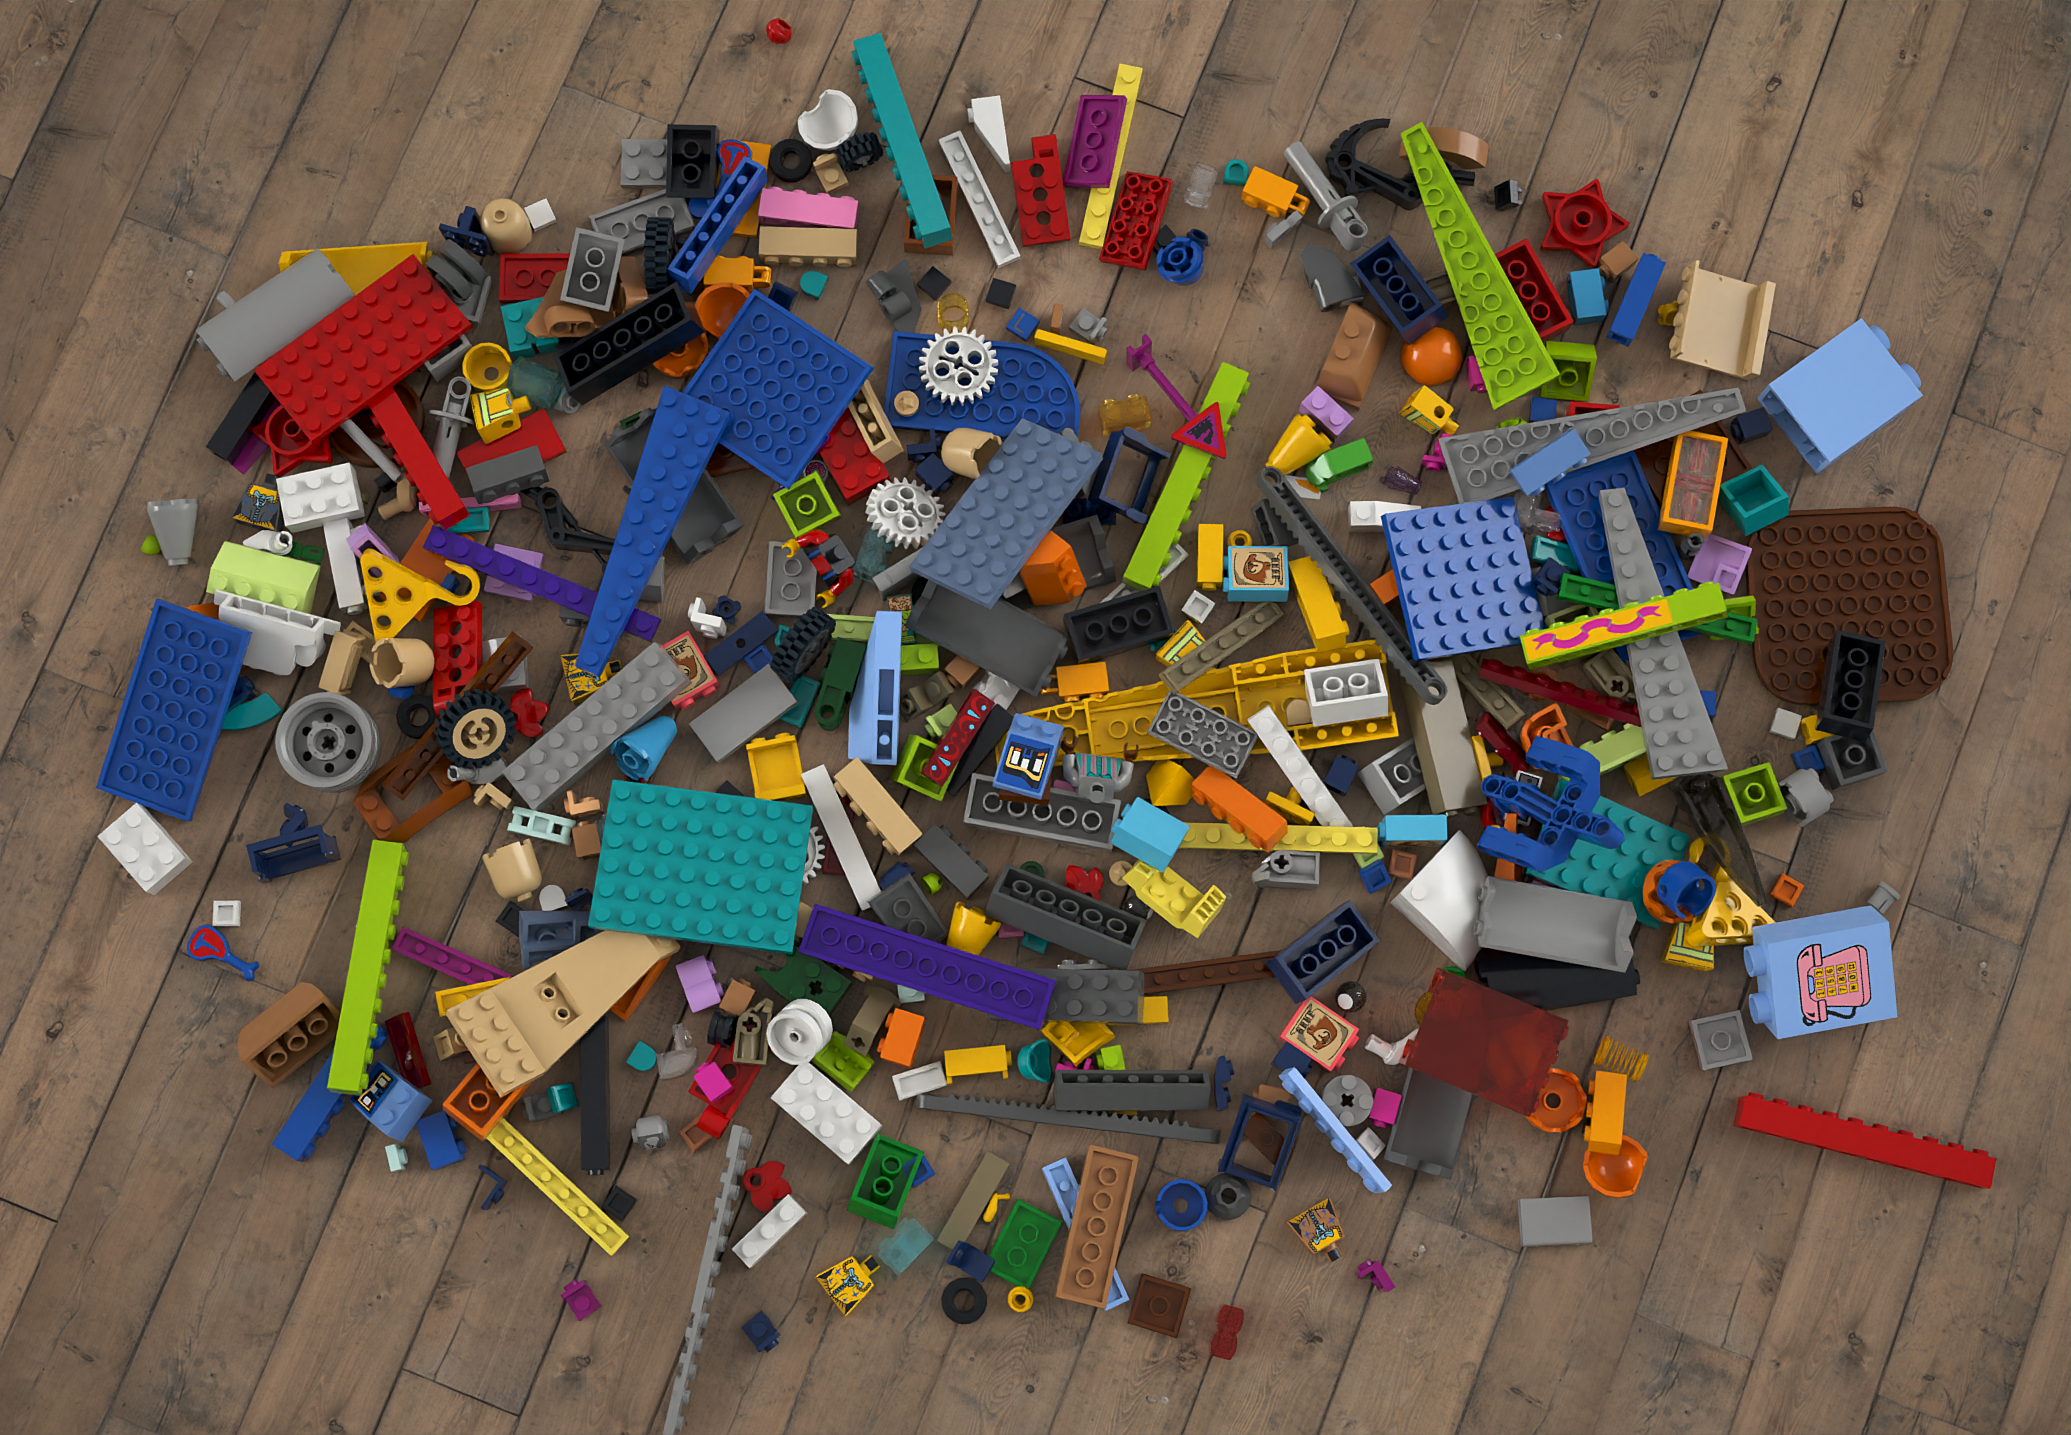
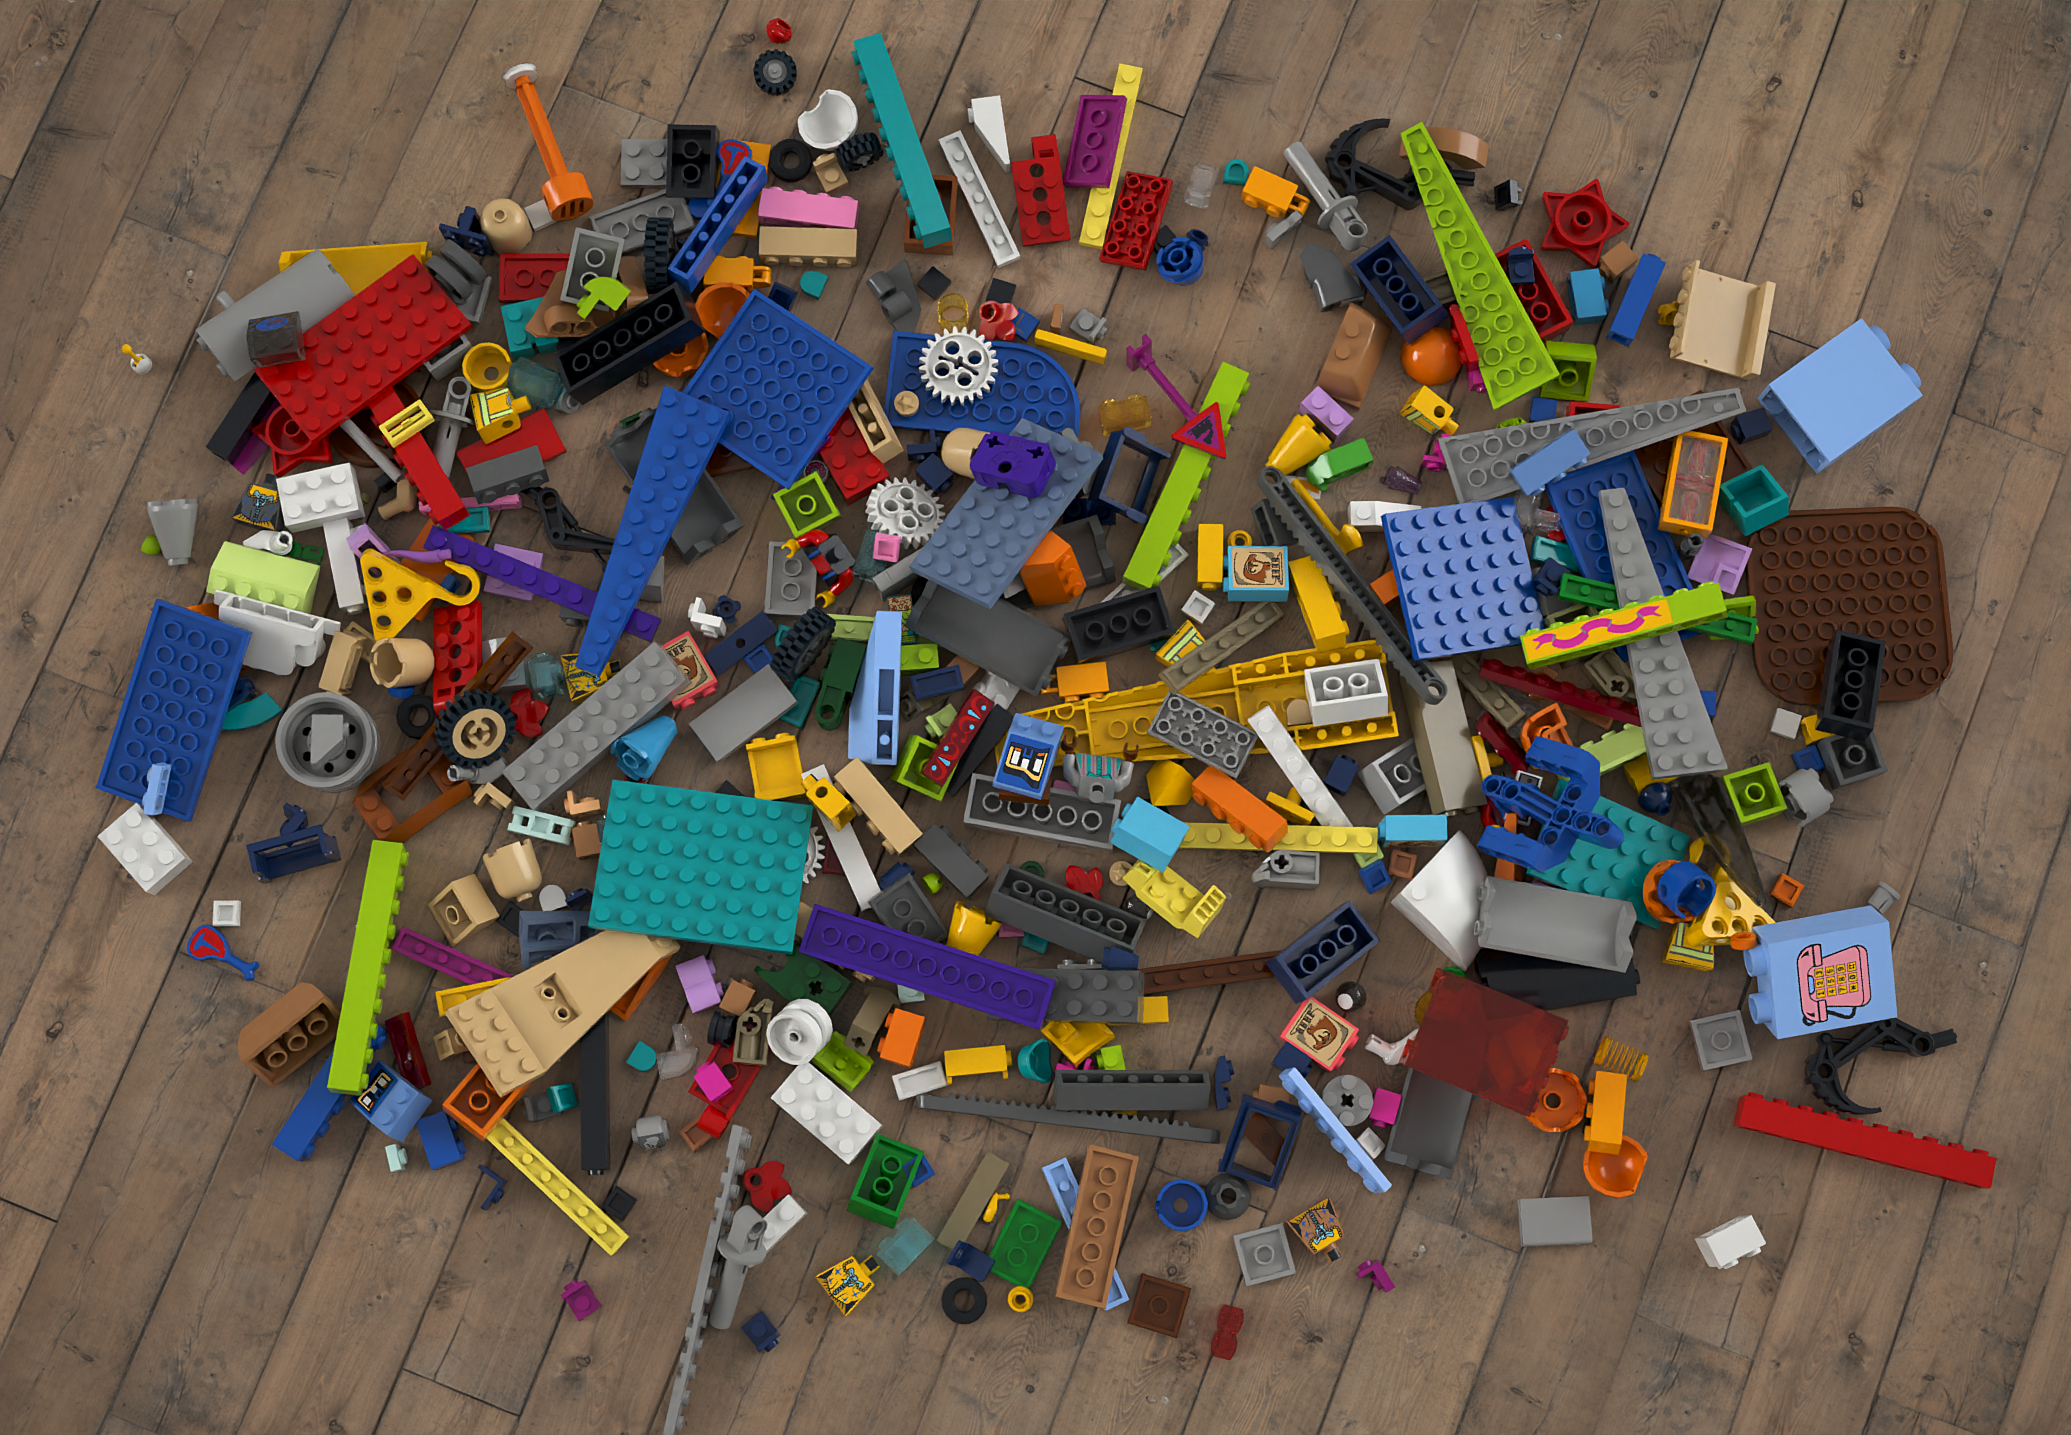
(142, 365): none -> white hinge
(158, 781): none -> light blue piece
(275, 339): none -> clear smoke slope
(327, 738): none -> light grey slope
(409, 426): none -> light yellow tile
(422, 557): none -> medium lavender animal
(463, 909): none -> tan slope
(546, 675): none -> clear light blue brick
(565, 192): none -> orange piece
(605, 289): none -> lime brick
(740, 1248): none -> light grey piece
(775, 72): none -> black wheel
(828, 801): none -> yellow torso
(886, 547): none -> bright pink tile
(937, 683): none -> dark blue tile
(1000, 324): none -> red plate
(1030, 462): none -> dark purple axle
(1119, 959): none -> dark blue cone
(1264, 1254): none -> light grey plate
(1347, 538): none -> yellow piece
(1460, 334): none -> red hinge
(1520, 266): none -> dark blue bracket
(1656, 798): none -> dark blue brick
(1730, 1241): none -> white brick
(1743, 940): none -> orange tile
(1899, 1038): none -> black piece

